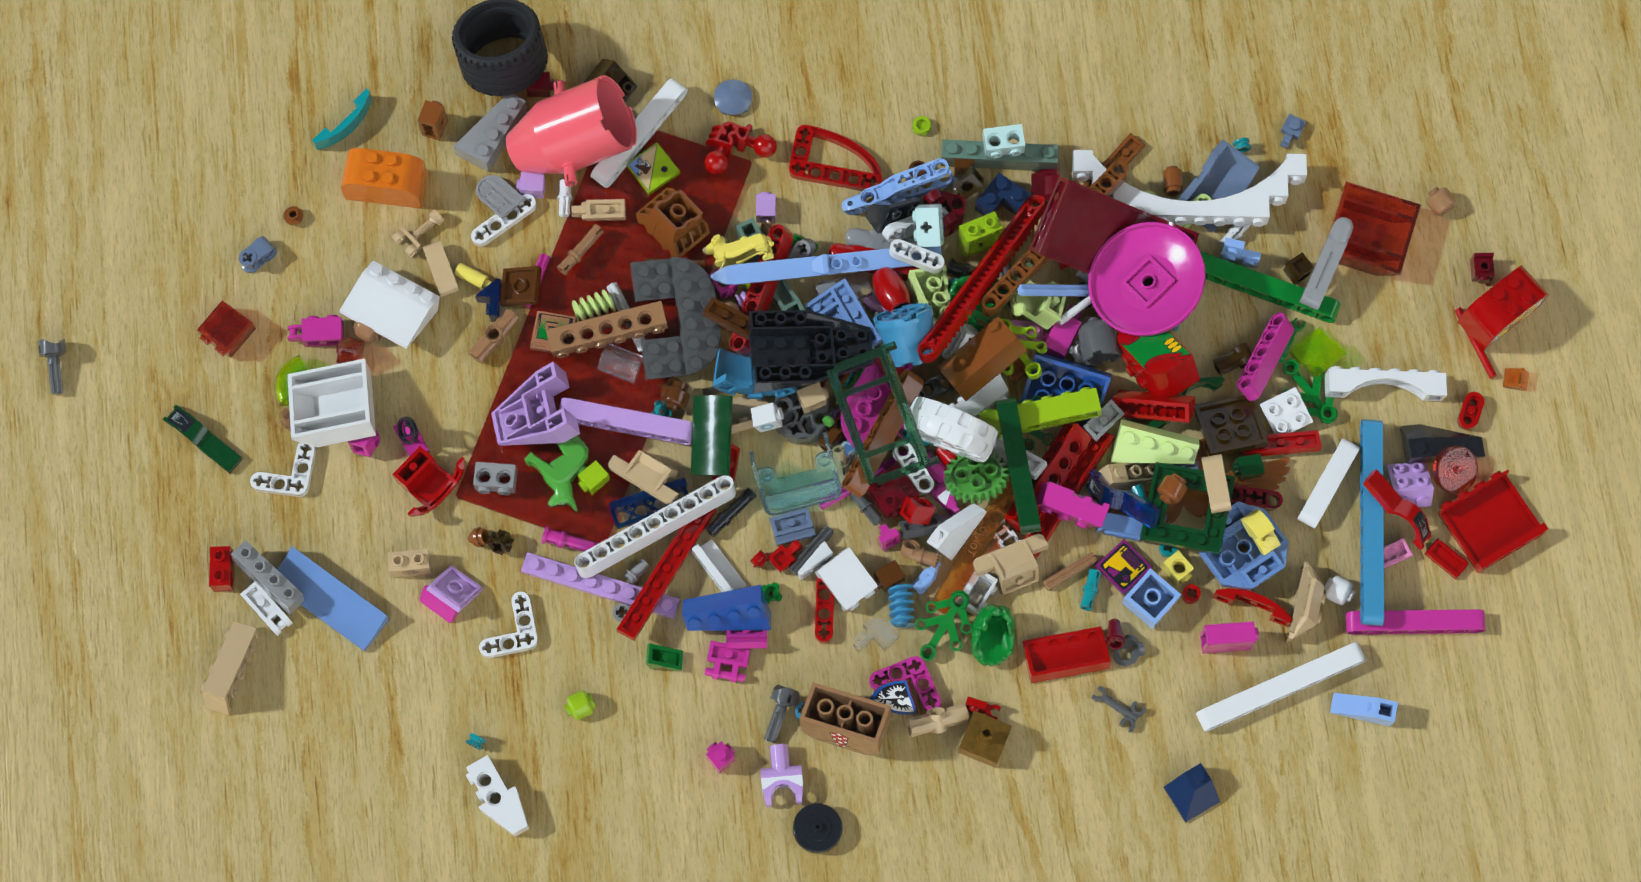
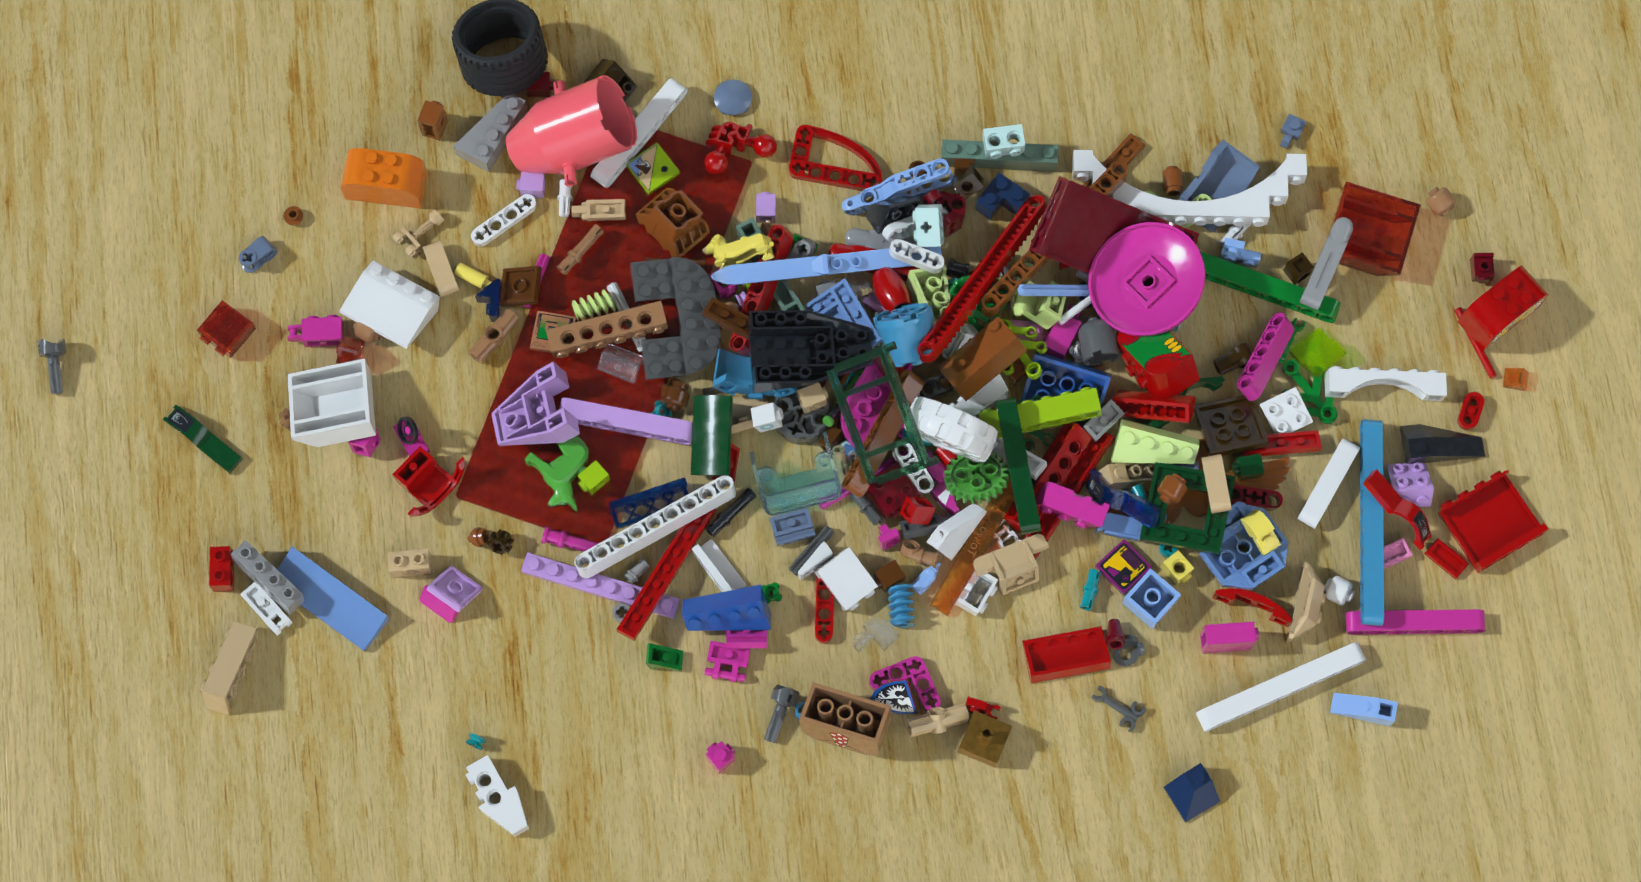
(281, 383): clear neon green cylinder -> none
(295, 478): white beam -> none
(347, 126): teal slope -> none
(496, 472): light grey brick -> none
(498, 195): light grey window -> none
(522, 631): white beam -> none
(580, 705): lime head -> none
(647, 474): tan plate -> none
(759, 559): red plate -> none
(781, 775): lavender connector -> none
(783, 557): red plate -> none
(817, 828): black wheel -> none
(921, 126): lime tile -> none
(945, 621): green plant -> none
(982, 231): lime window -> none
(993, 635): green hair -> none
(1044, 182): dark red slope -> none
(1070, 571): medium nougat axle -> none
(1191, 587): red bush -> none
(1242, 145): teal bush -> none
(1455, 469): clear red wheel -> none

